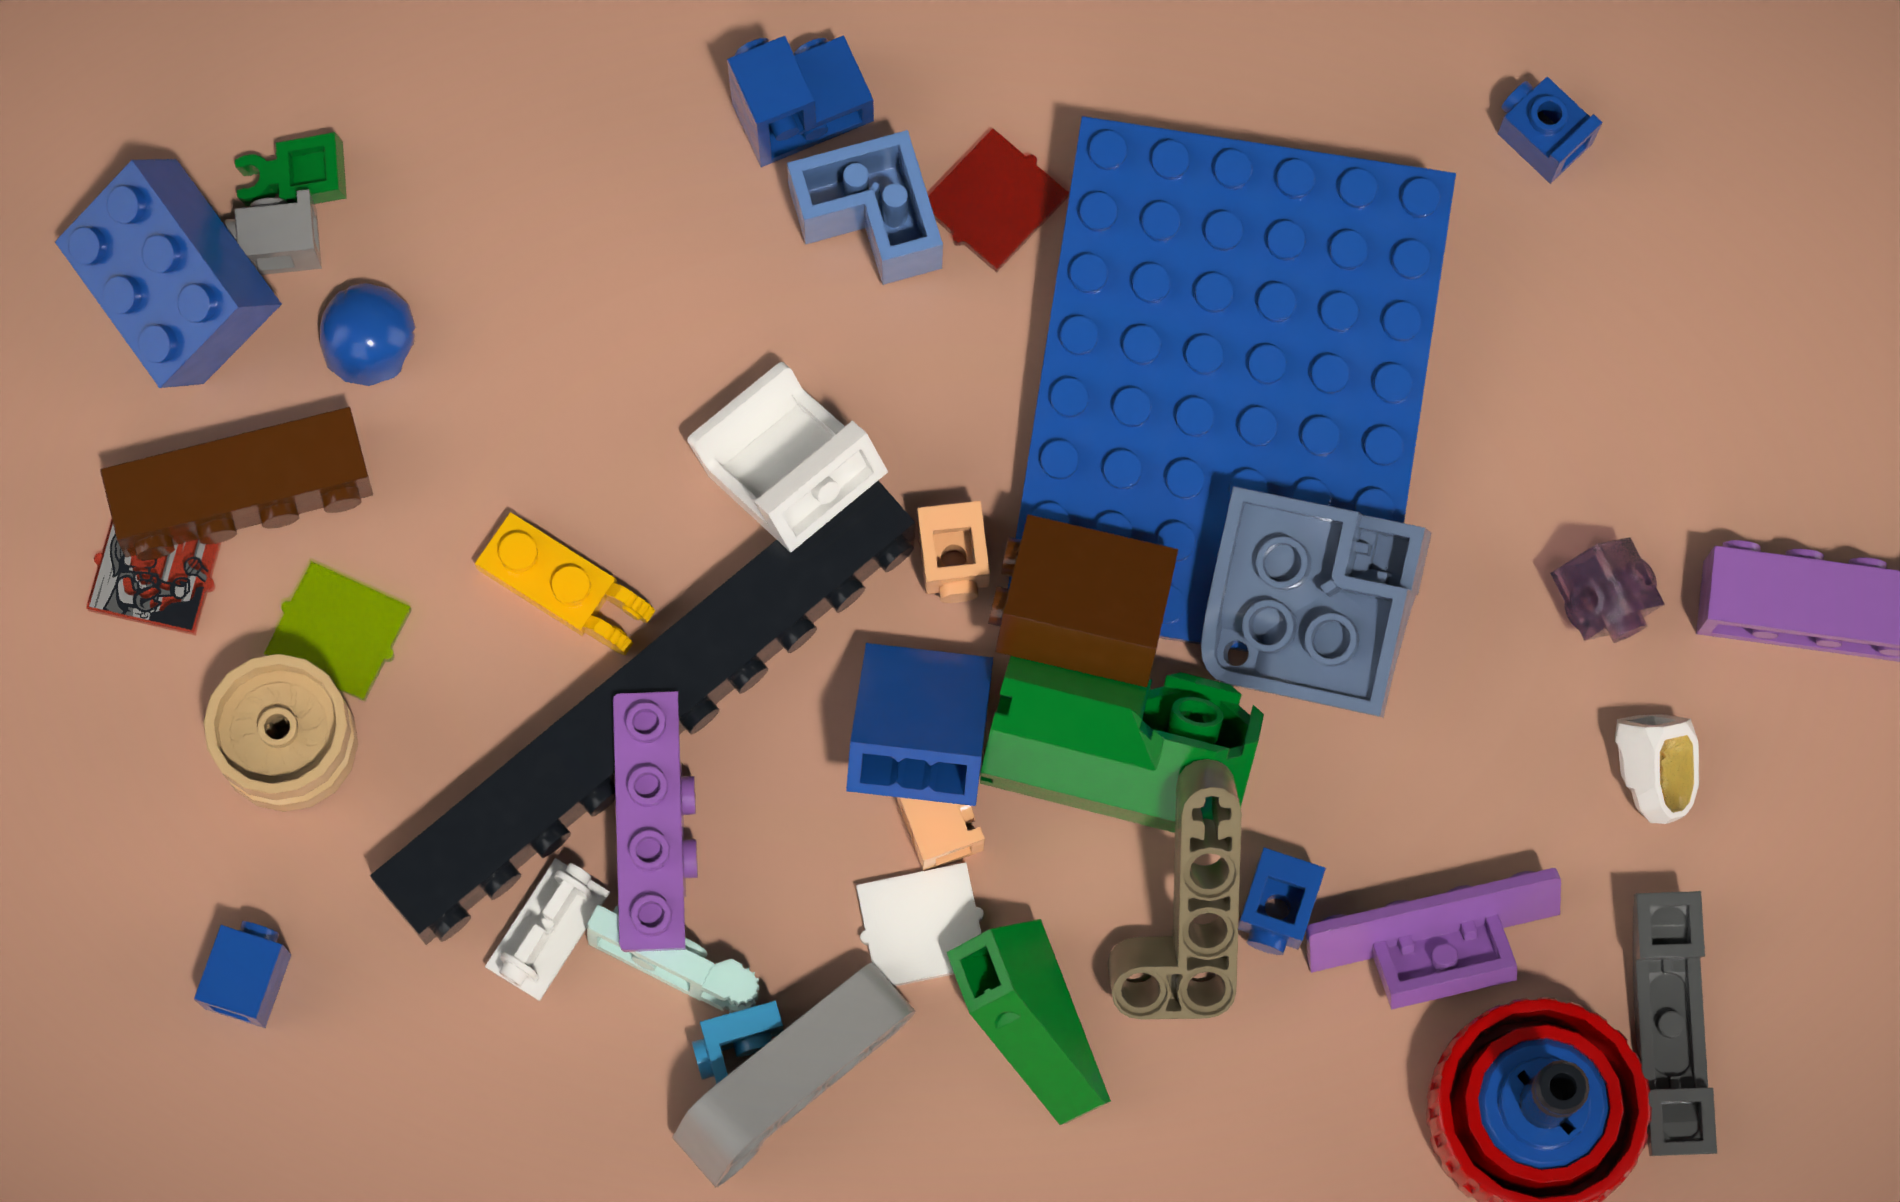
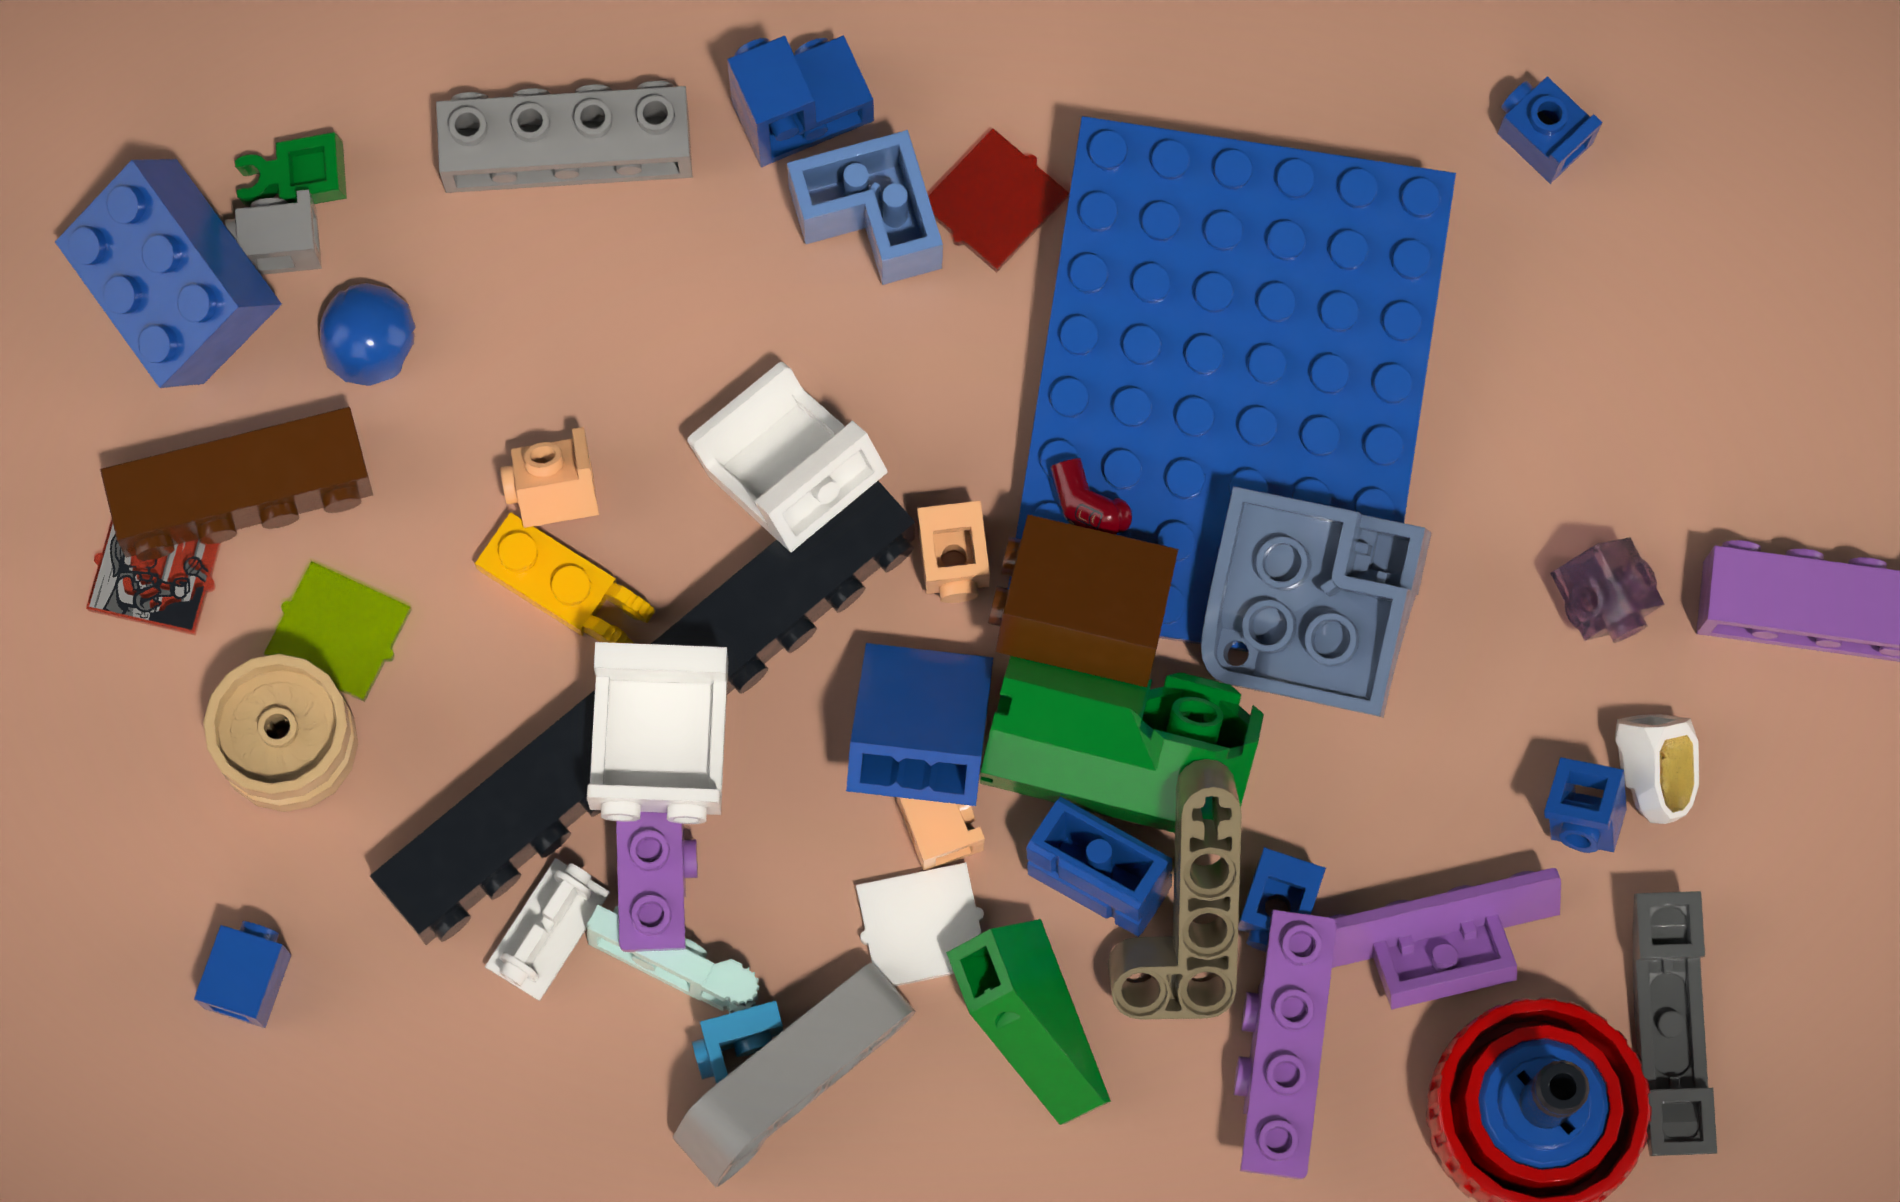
(551, 481): none -> light nougat brick
(564, 137): none -> light grey brick
(658, 731): none -> white panel
(1084, 506): none -> dark red arm
(1099, 866): none -> blue brick
(1285, 1045): none -> medium lavender bracket
(1581, 819): none -> blue brick

